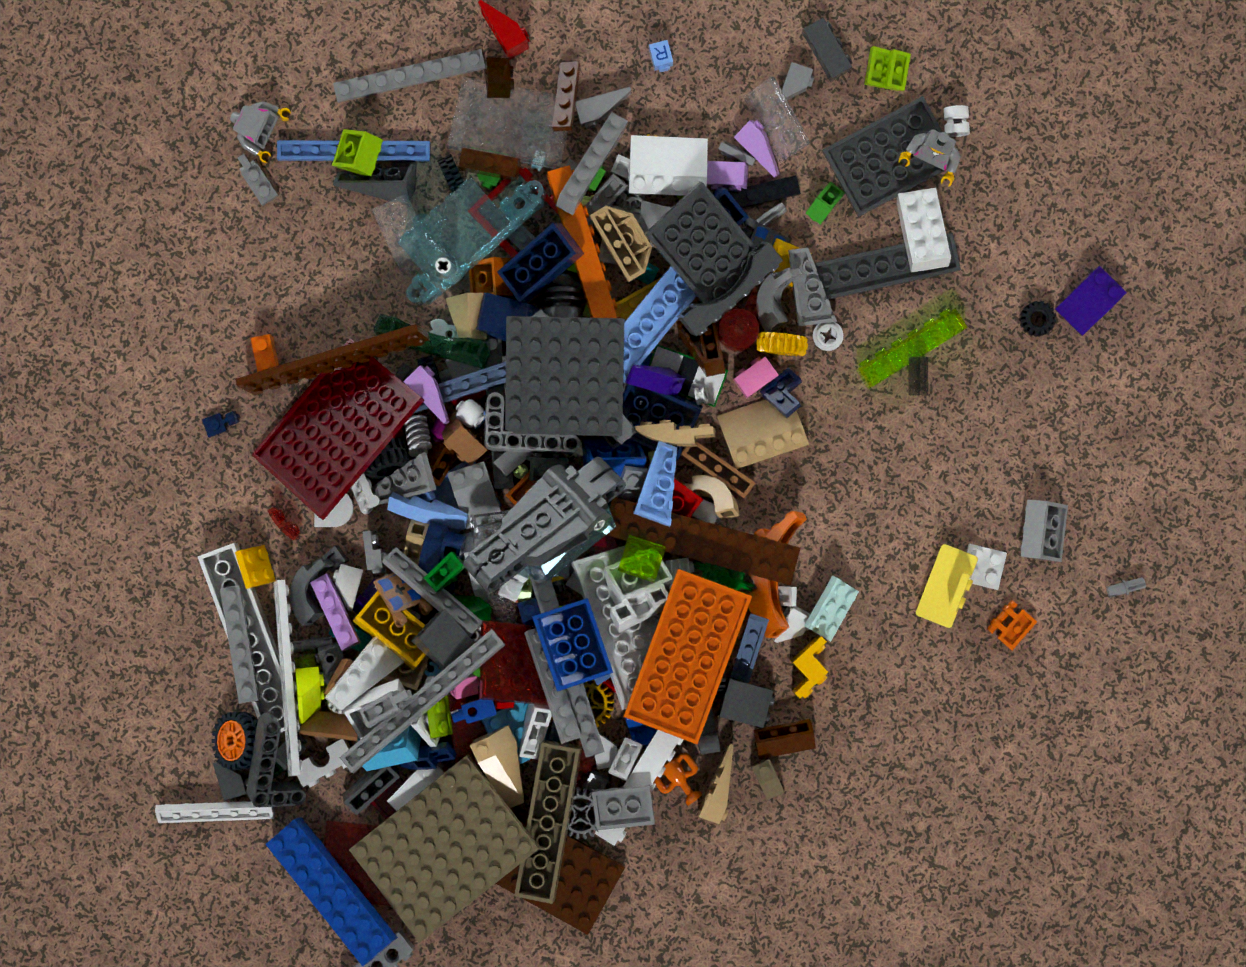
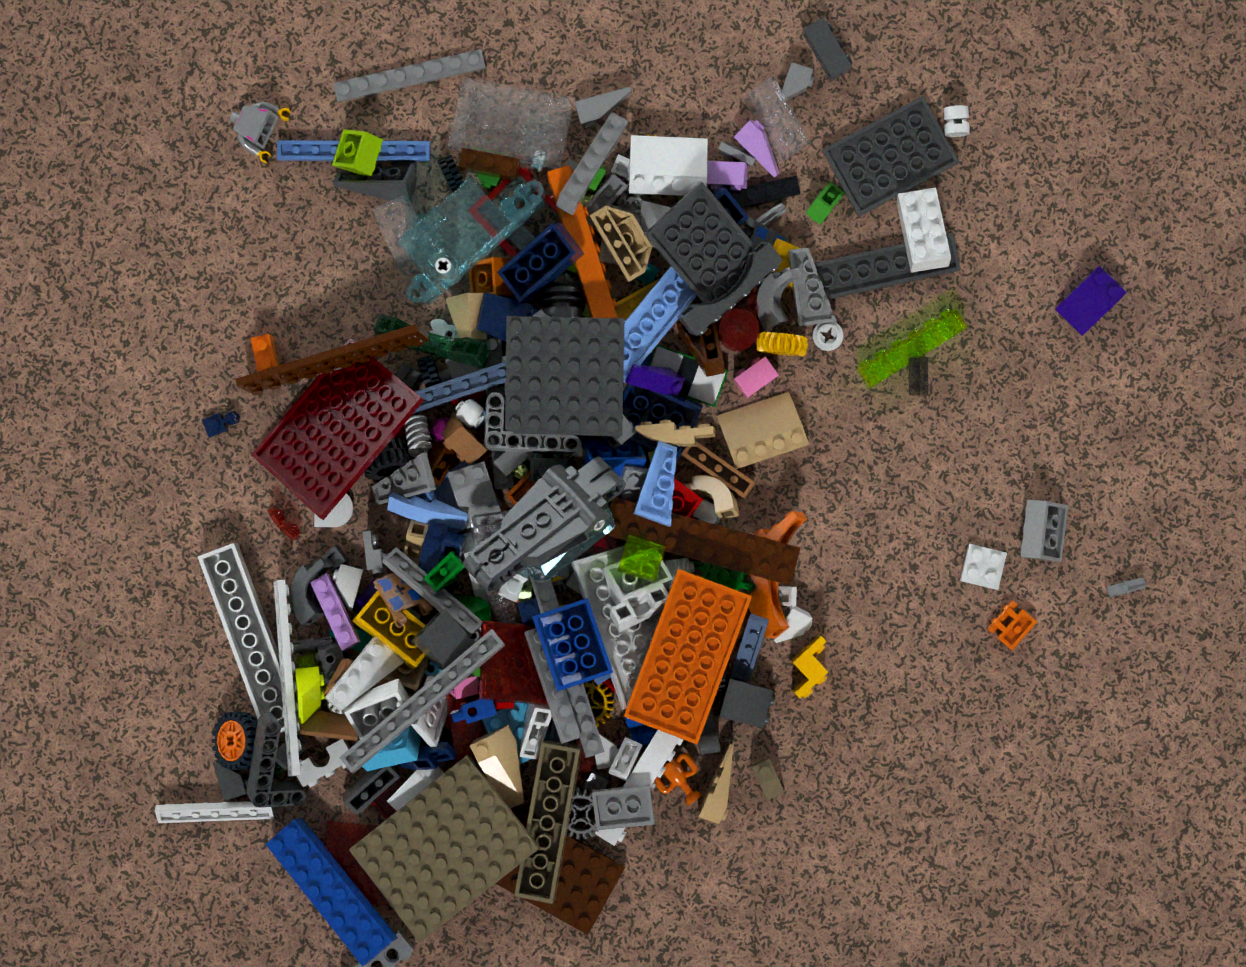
(239, 644): light grey plate -> none
(255, 566): yellow plate -> none
(257, 180): light grey hinge -> none
(364, 495): white plate -> none
(384, 707): light grey hinge -> none
(426, 386): lavender slope -> none
(440, 719): lime plate -> none
(498, 78): dark brown brick -> none
(507, 31): red slope -> none
(566, 96): plate -> none
(661, 56): light blue brick -> none
(701, 395): white bush -> none
(779, 390): dark blue plate -> none
(784, 739): reddish brown brick -> none
(831, 608): light aqua plate -> none
(887, 69): lime slope -> none
(935, 149): light grey torso -> none
(947, 586): light yellow bracket -> none
(1026, 318): black tyre -> none

